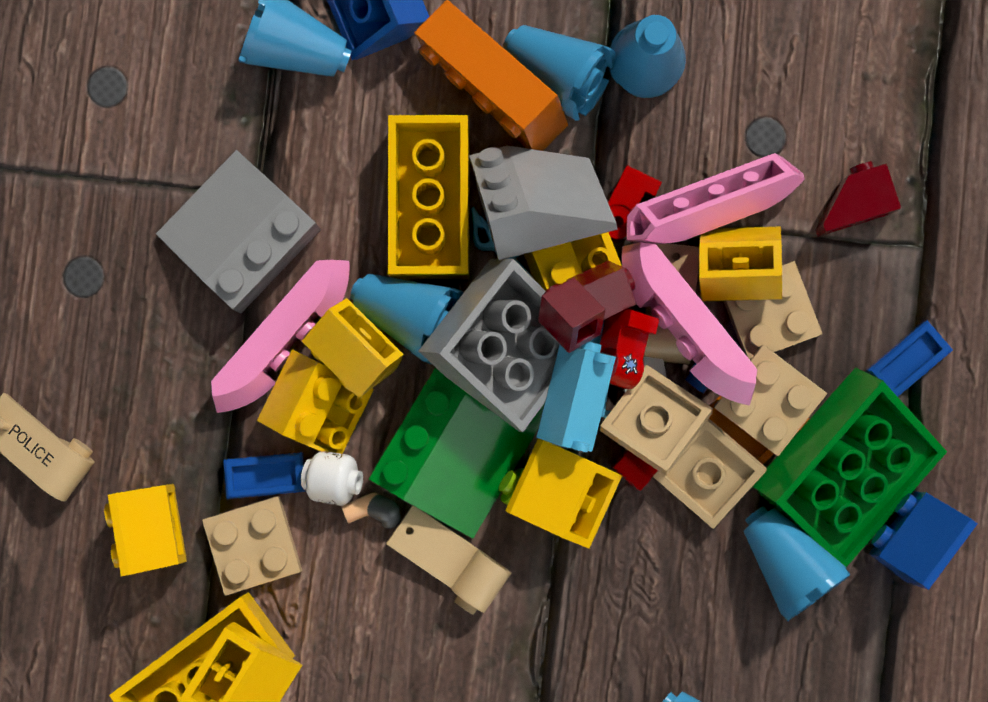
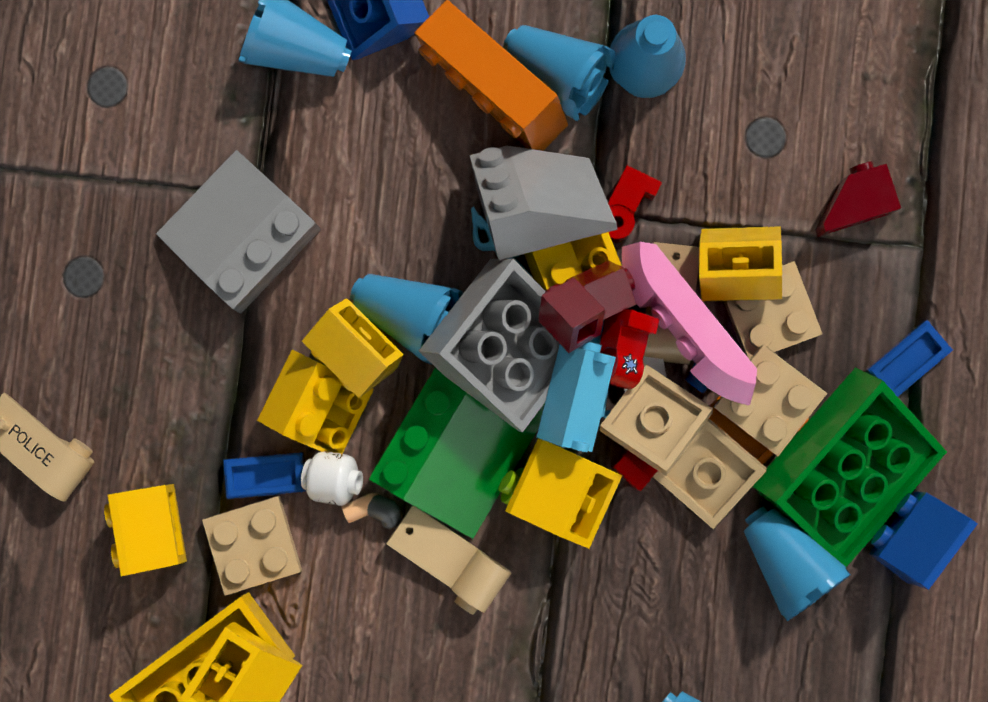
(246, 373): bright pink brick -> none
(428, 196): yellow brick -> none
(713, 201): bright pink brick -> none

